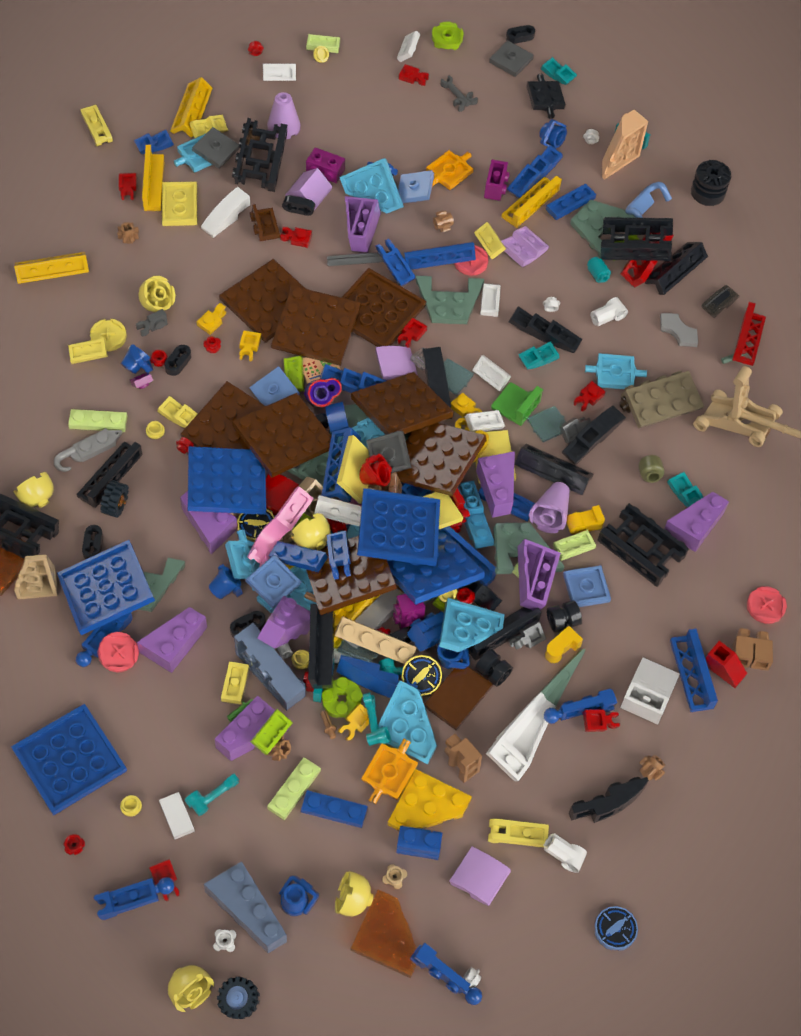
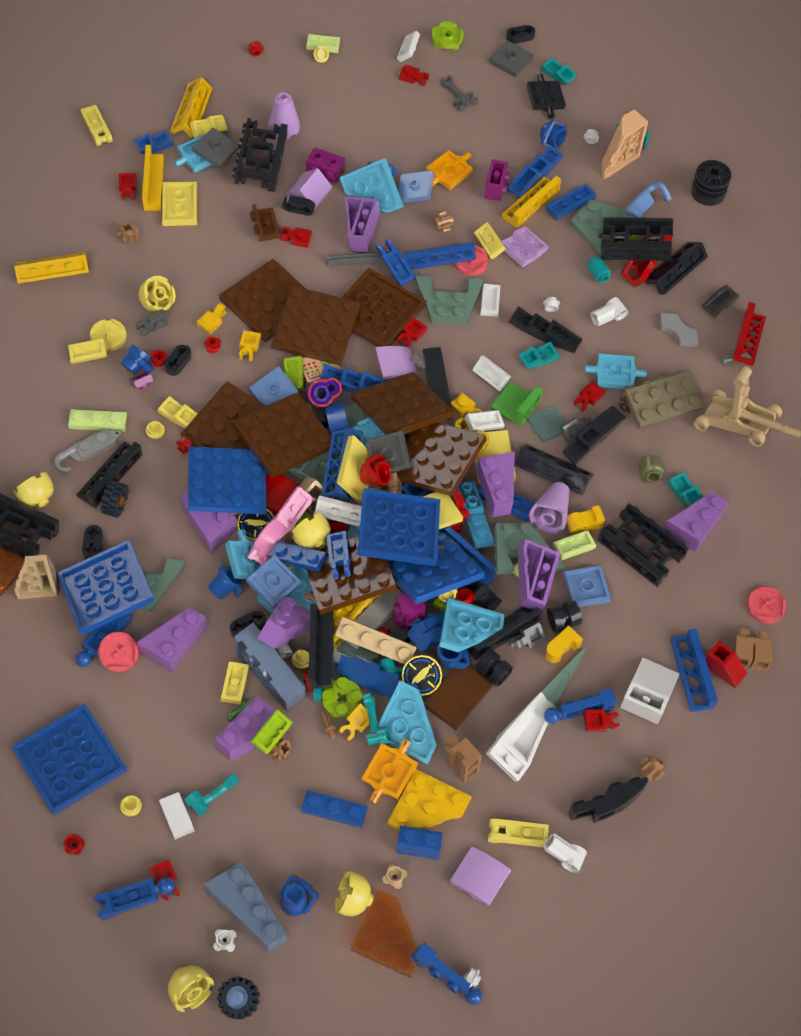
(226, 212): white slope -> none
(279, 72): white plate -> none
(294, 788): yellowish green plate -> none
(456, 376): clear light blue piece -> none
(616, 928): tile -> none

